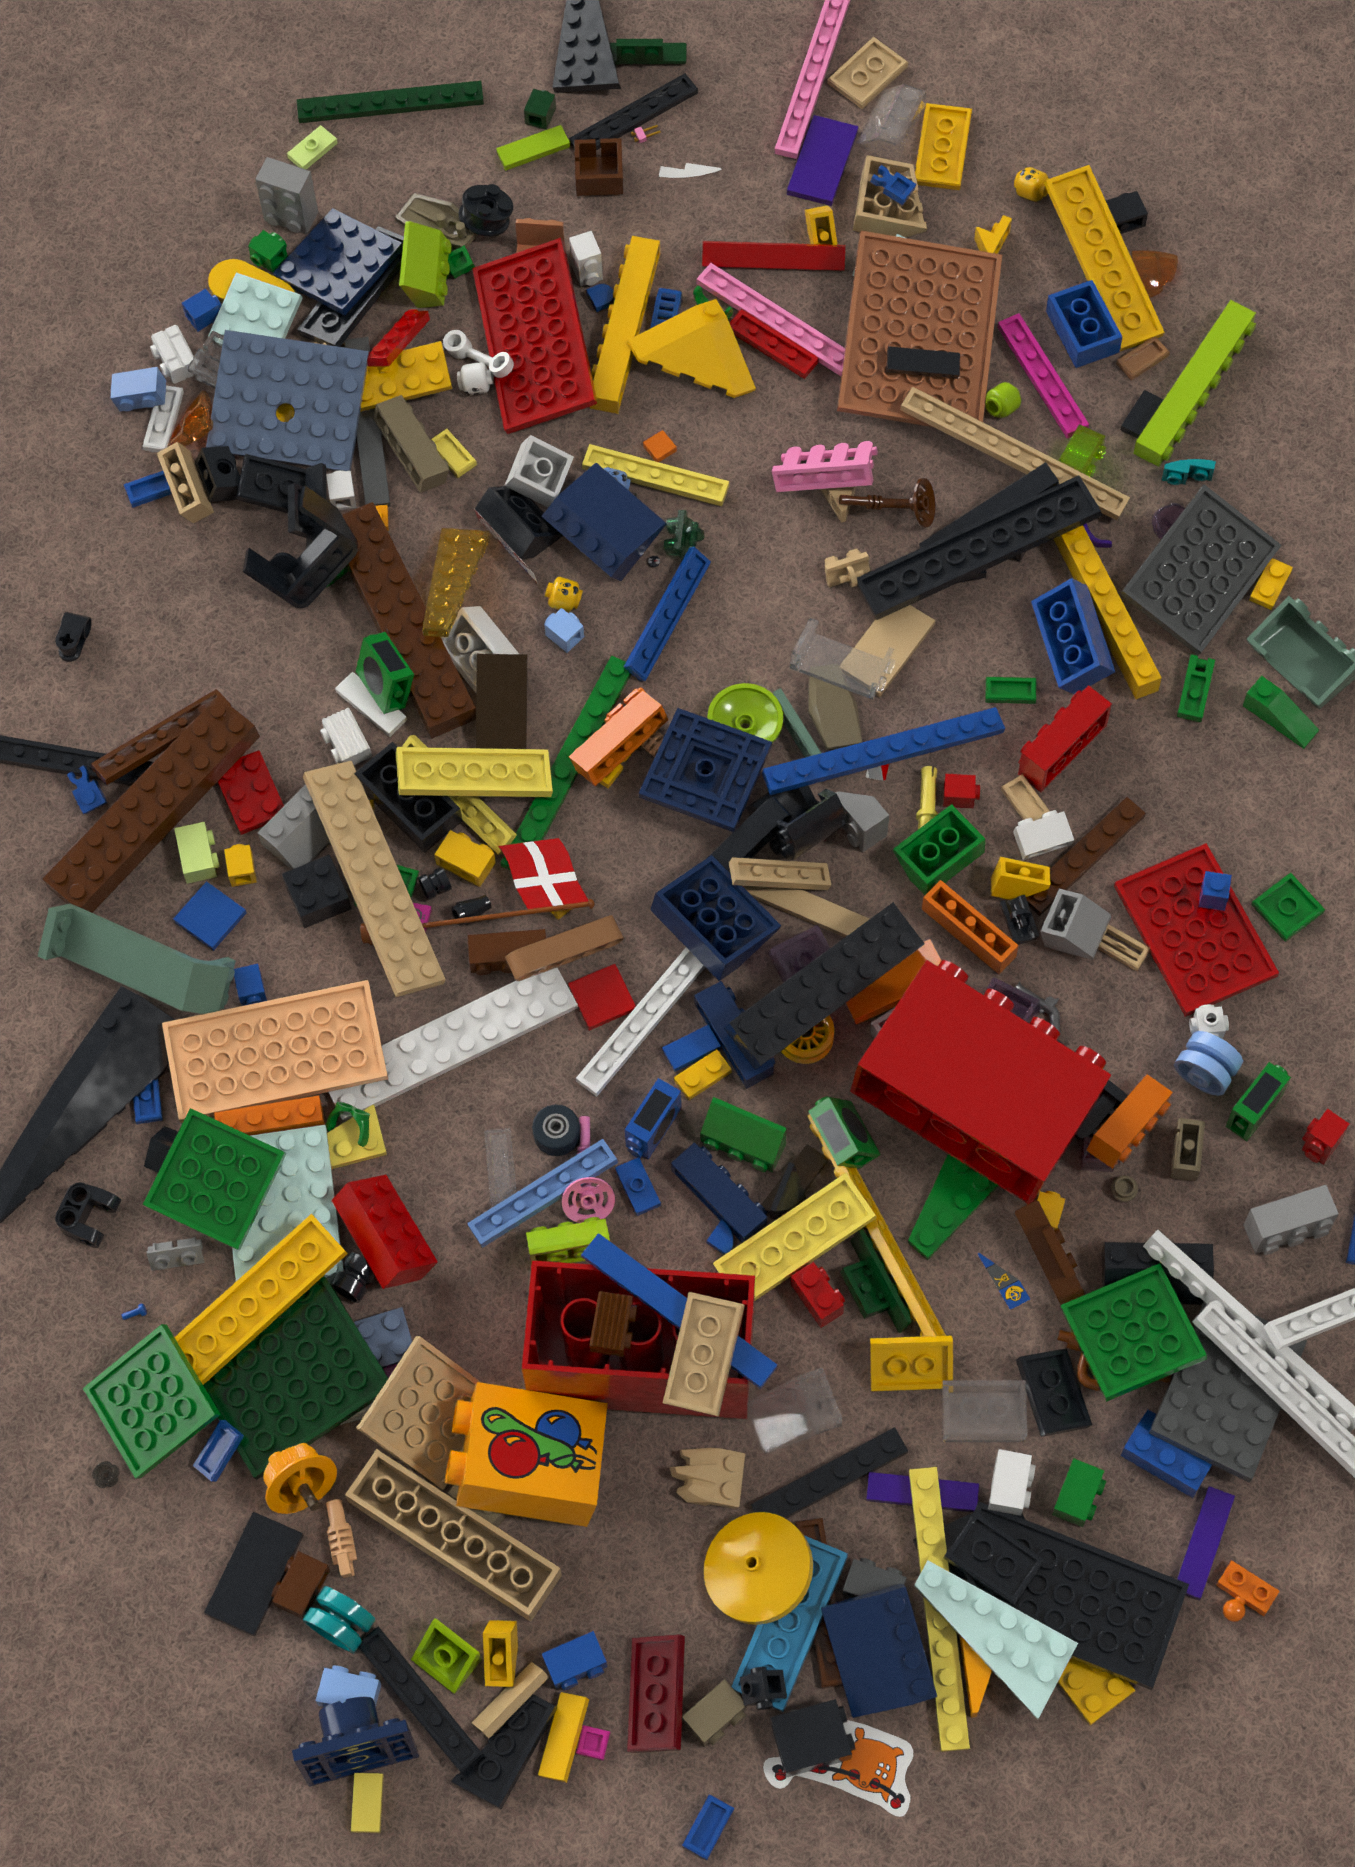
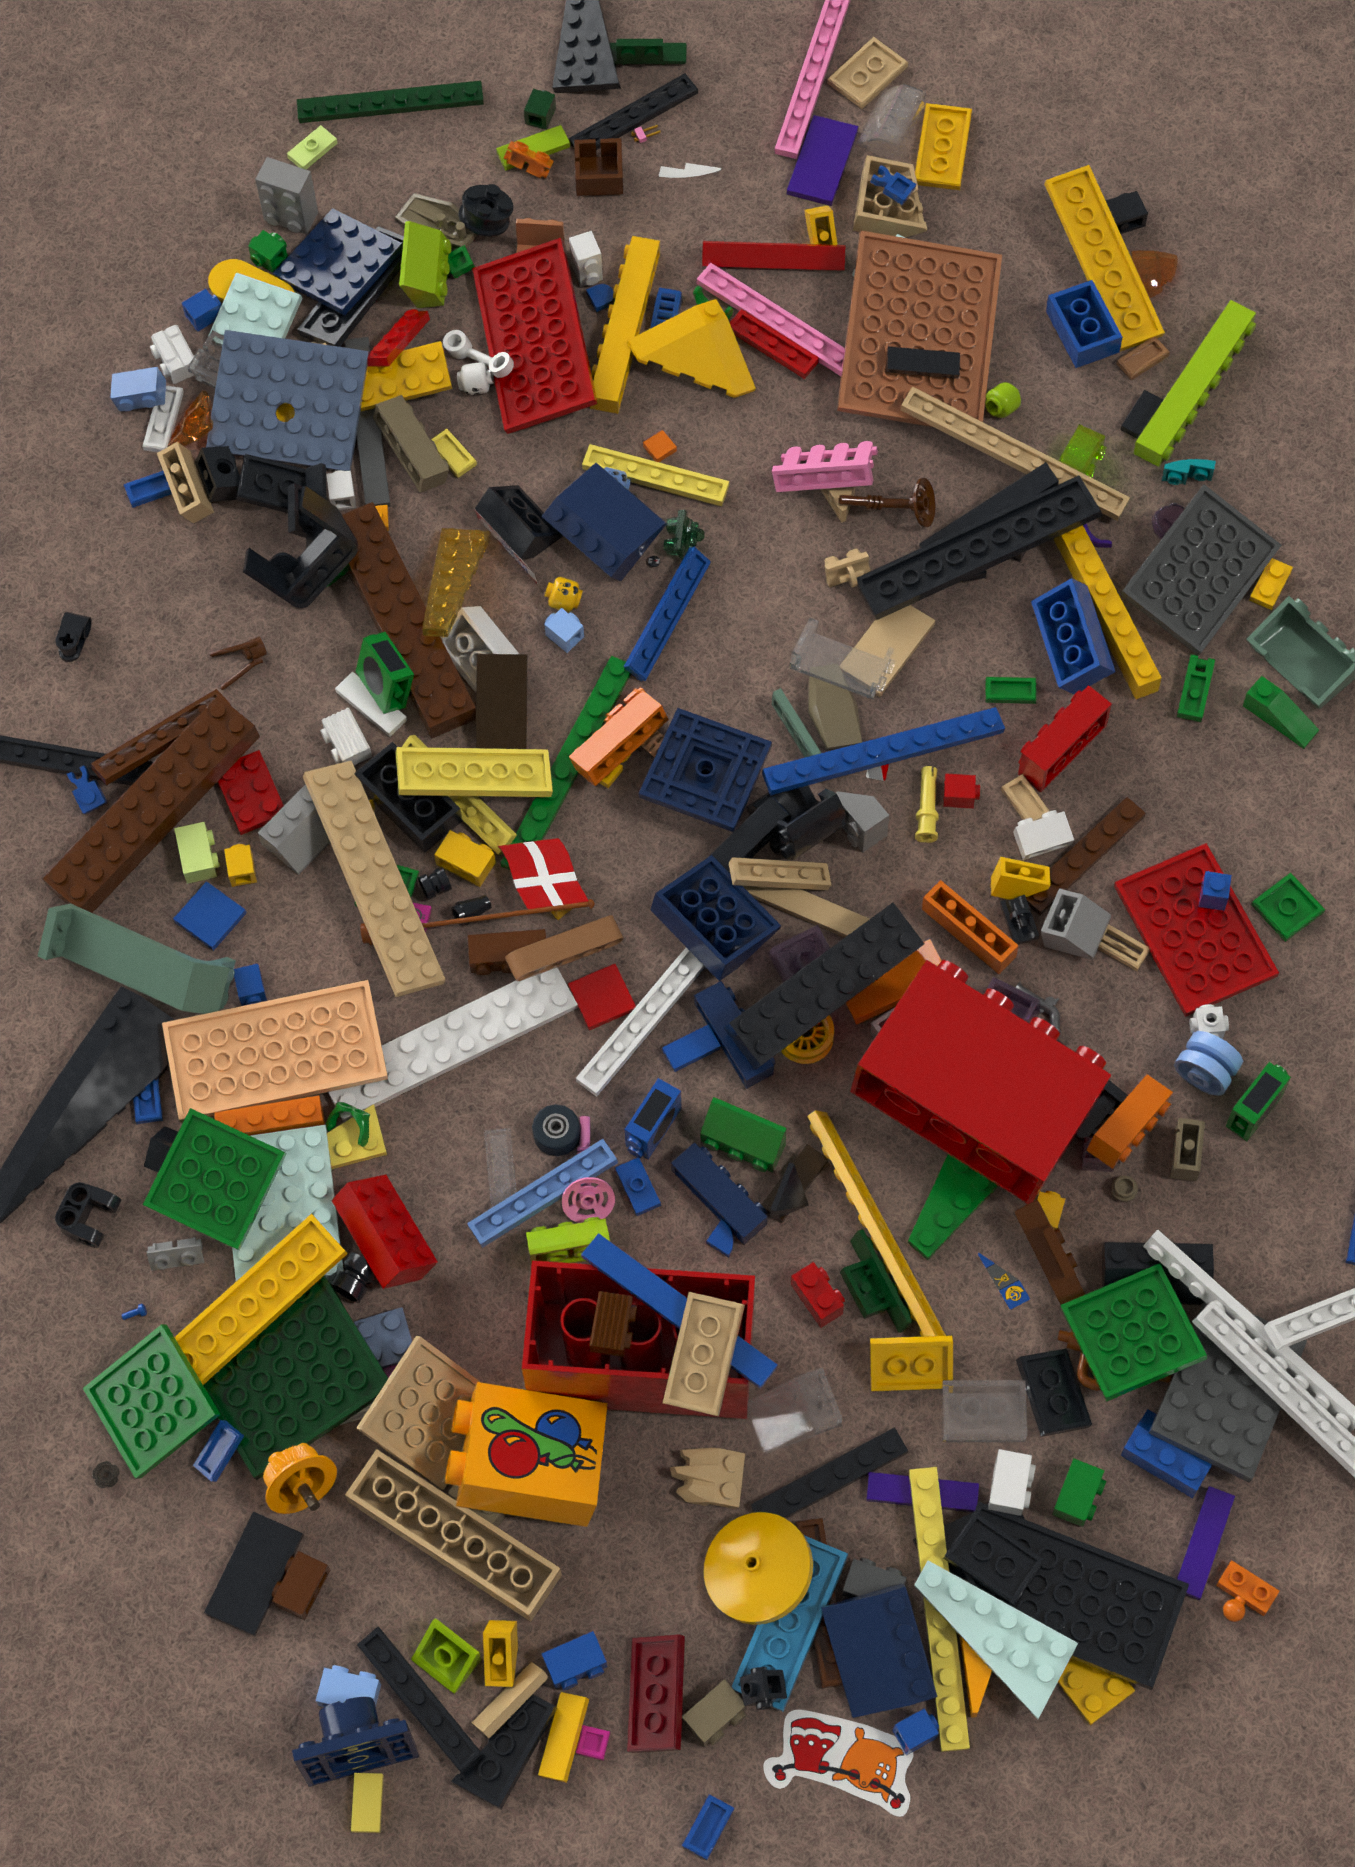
(252, 649): none -> reddish brown plant
(316, 891): black brick -> none
(340, 1539): light nougat hinge -> none
(341, 1615): teal wheel -> none
(537, 161): none -> orange hinge
(539, 471): white brick -> none
(702, 1074): yellow plate -> none
(748, 705): lime dish -> none
(799, 1236): light yellow plate -> none
(812, 1737): black brick -> none
(844, 1132): green brick -> none
(916, 1731): none -> blue brick
(940, 849): green slope -> none
(993, 240): yellow slope -> none
(1030, 184): yellow head -> none
(1042, 374): dark pink plate -> none
(1291, 1220): light grey brick -> none
(1324, 1136): red brick -> none

